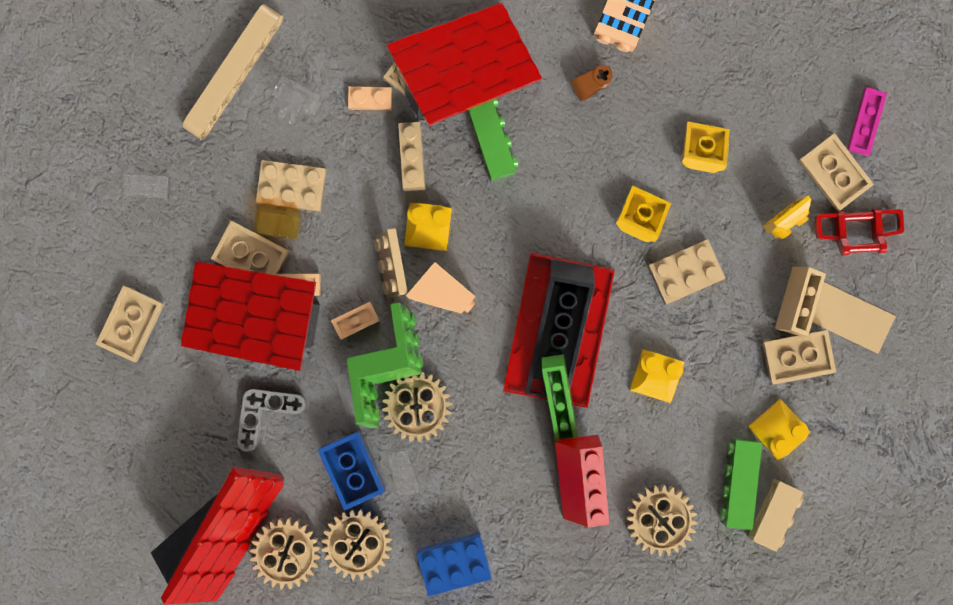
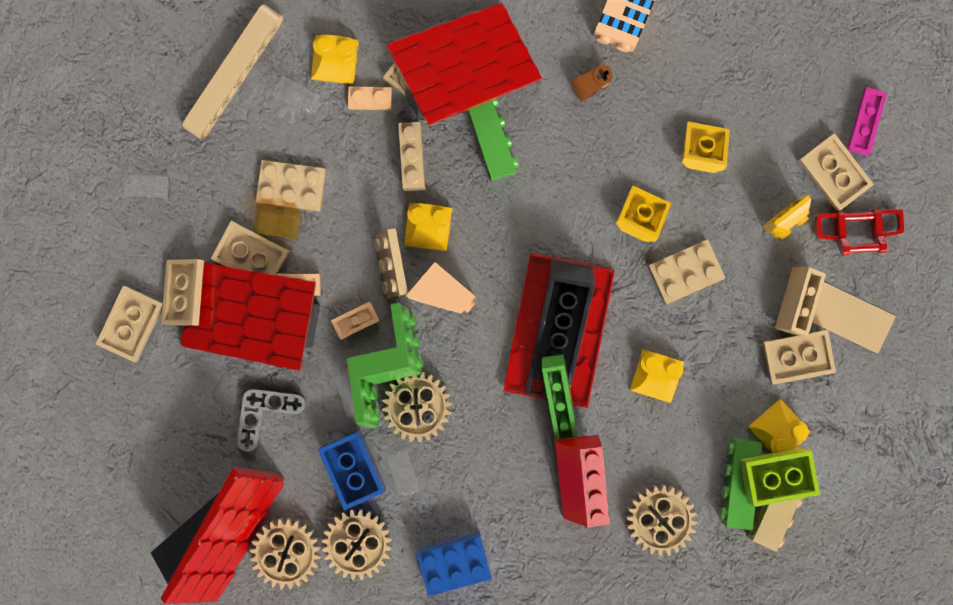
(182, 292): none -> tan plate
(334, 59): none -> yellow slope
(779, 476): none -> lime brick

